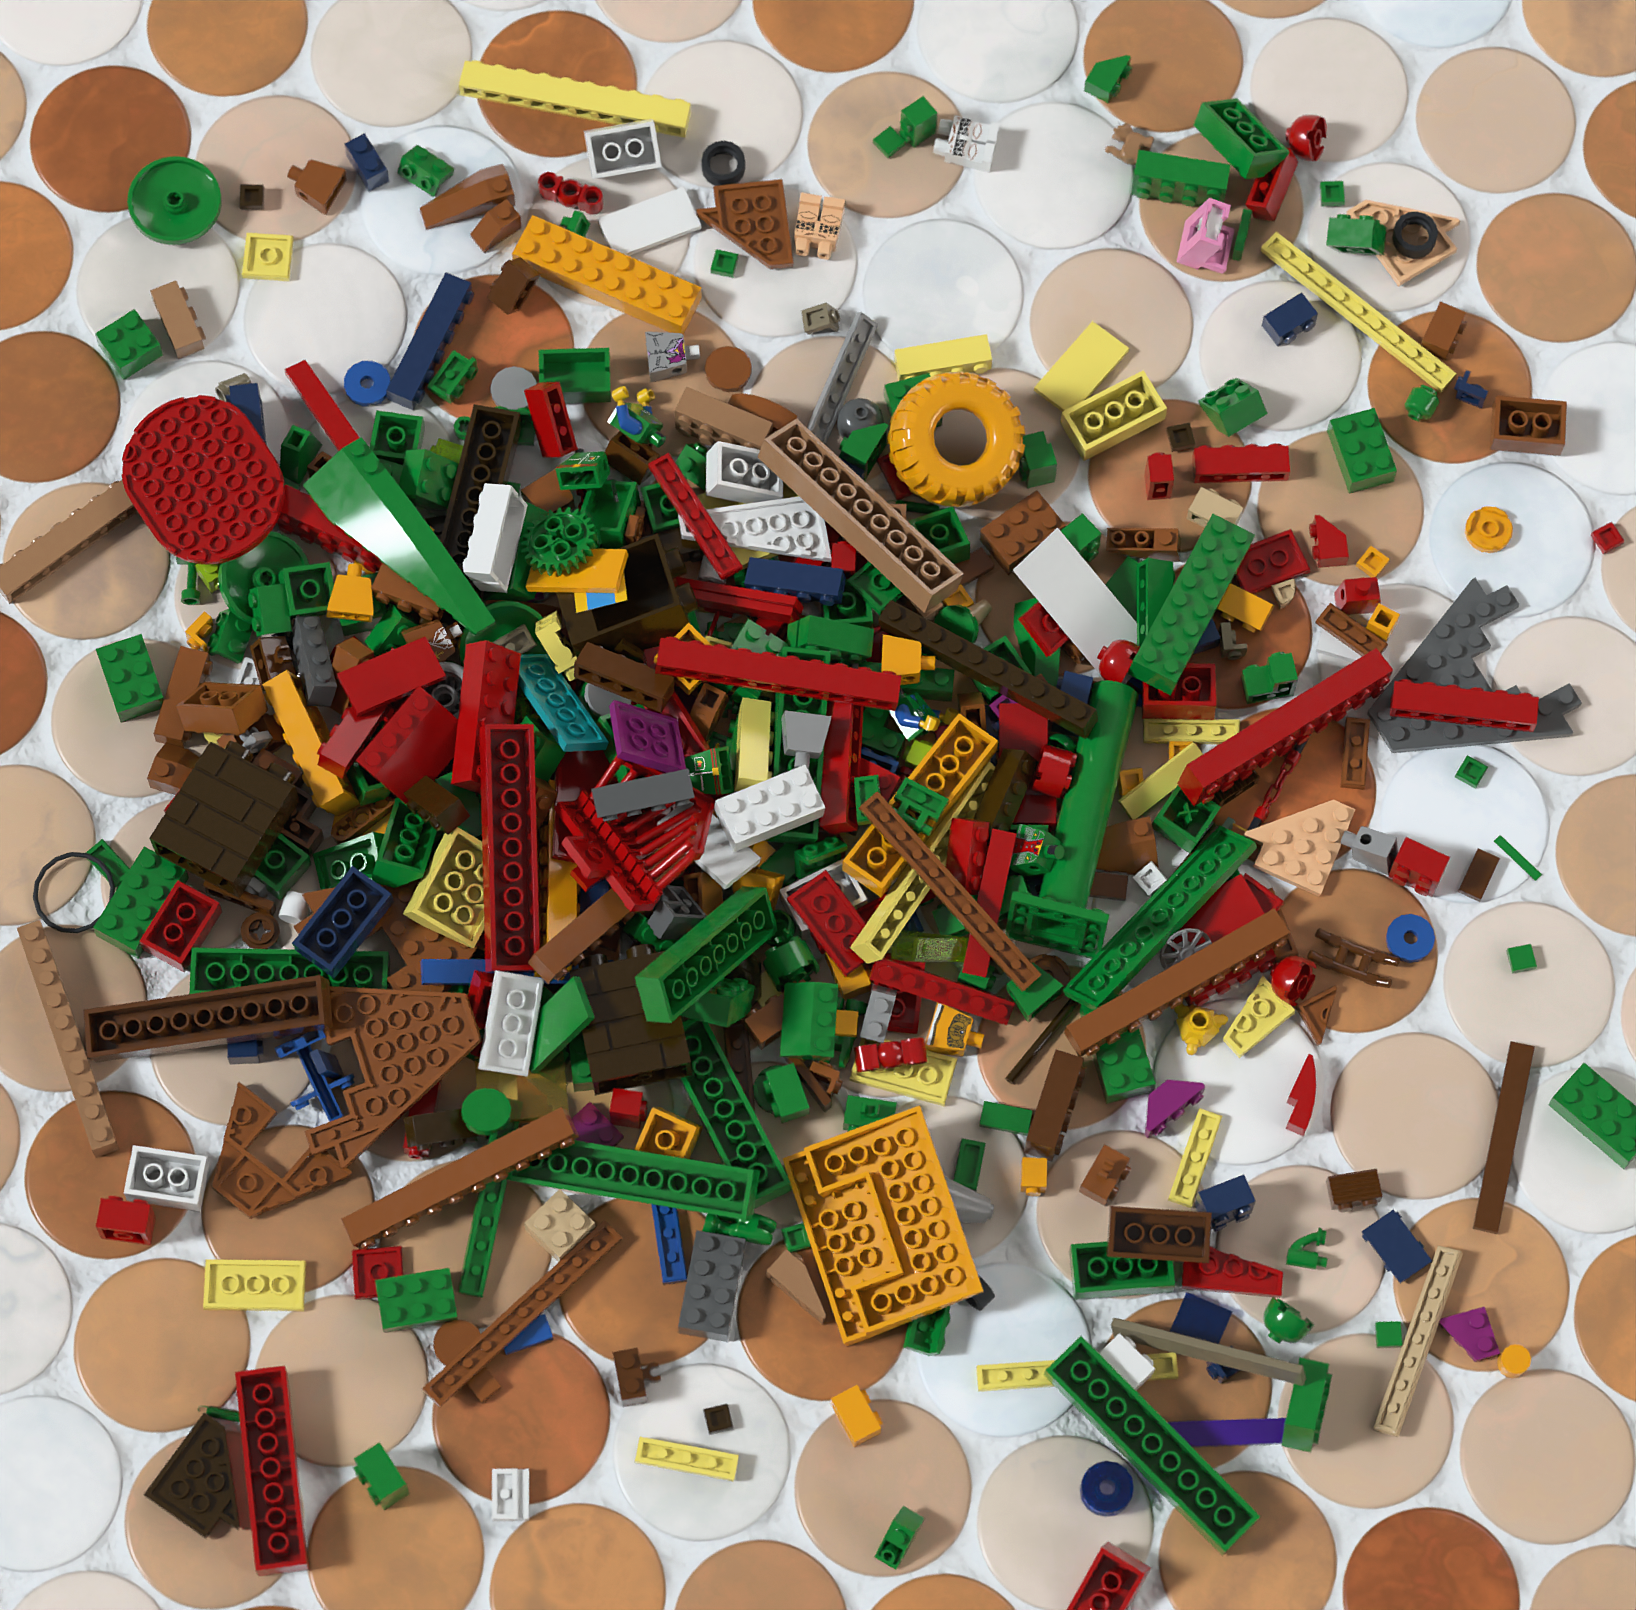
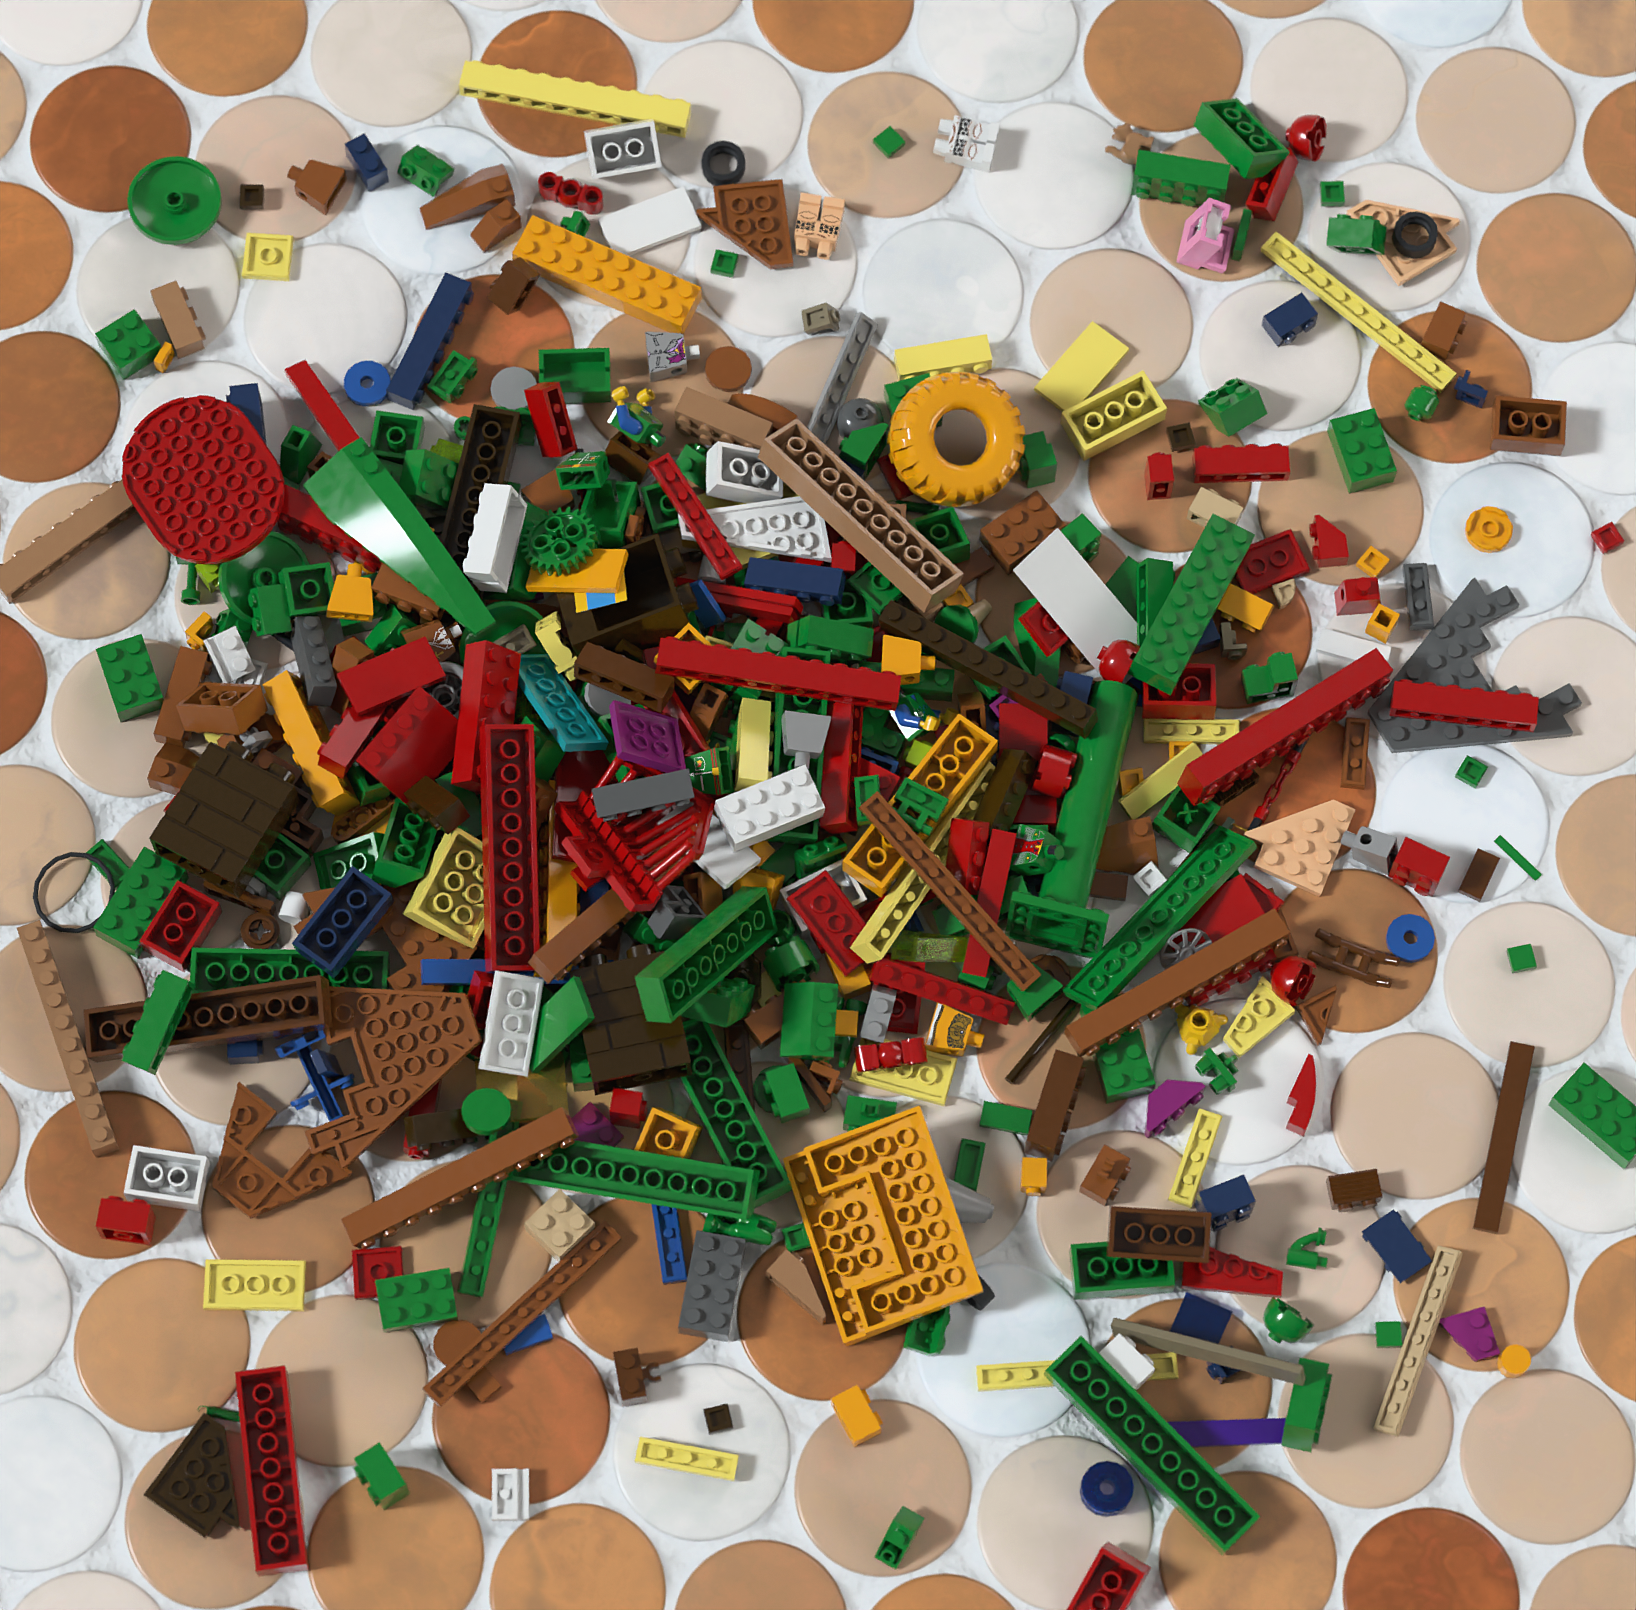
(158, 1022): none -> green brick
(164, 357): none -> light orange tile
(223, 386): dark tan cone -> none
(229, 655): none -> white plate
(271, 658): reddish brown brick -> none
(709, 611): none -> blue tile
(918, 122): green brick -> none
(1106, 77): green slope -> none
(1145, 542): dark orange slope -> none
(1224, 1079): none -> green hips
(1349, 631): dark orange tile -> none
(1418, 596): none -> dark grey tile

